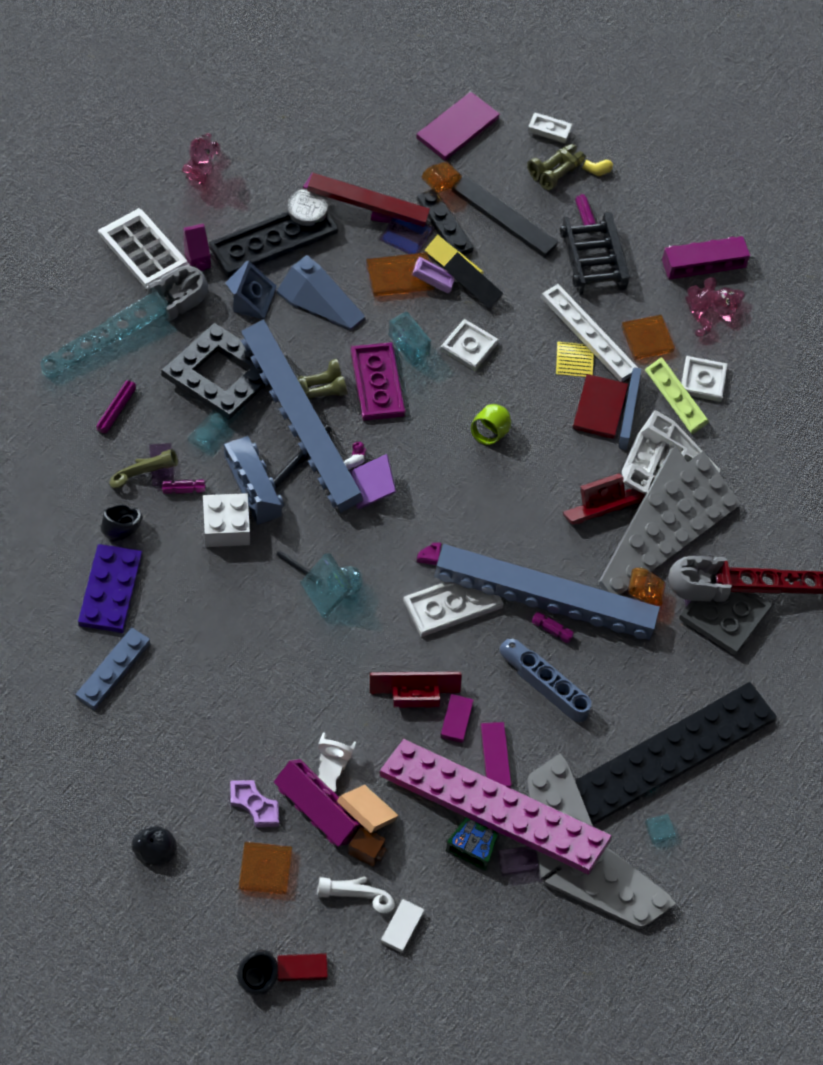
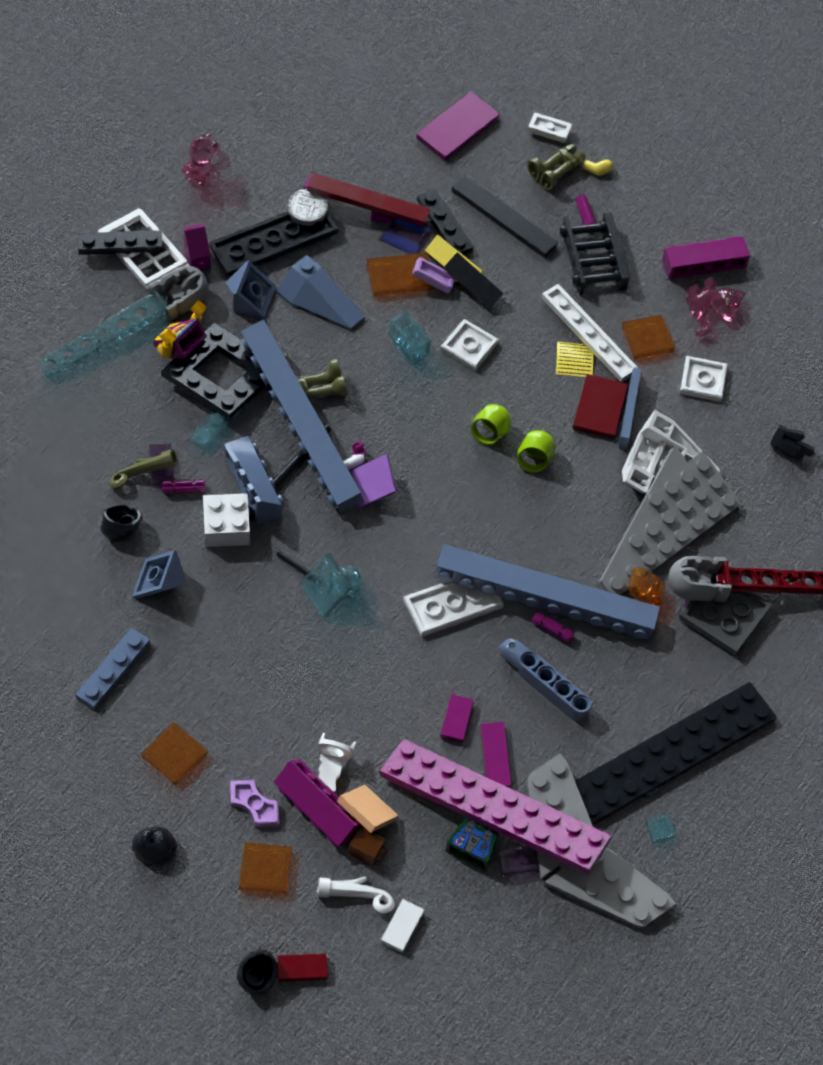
(110, 588): dark purple plate -> none
(116, 407): magenta axle -> none
(120, 242): none -> black plate
(159, 574): none -> sand blue slope
(174, 753): none -> clear orange tile
(182, 337): none -> torso
(377, 381): magenta tile -> none
(415, 688): dark red bracket -> none
(430, 554): magenta tile -> none
(441, 176): clear orange beam -> none
(538, 445): none -> lime helmet
(603, 497): dark red bracket -> none
(677, 395): yellowish green tile -> none
(791, 442): none -> black rock

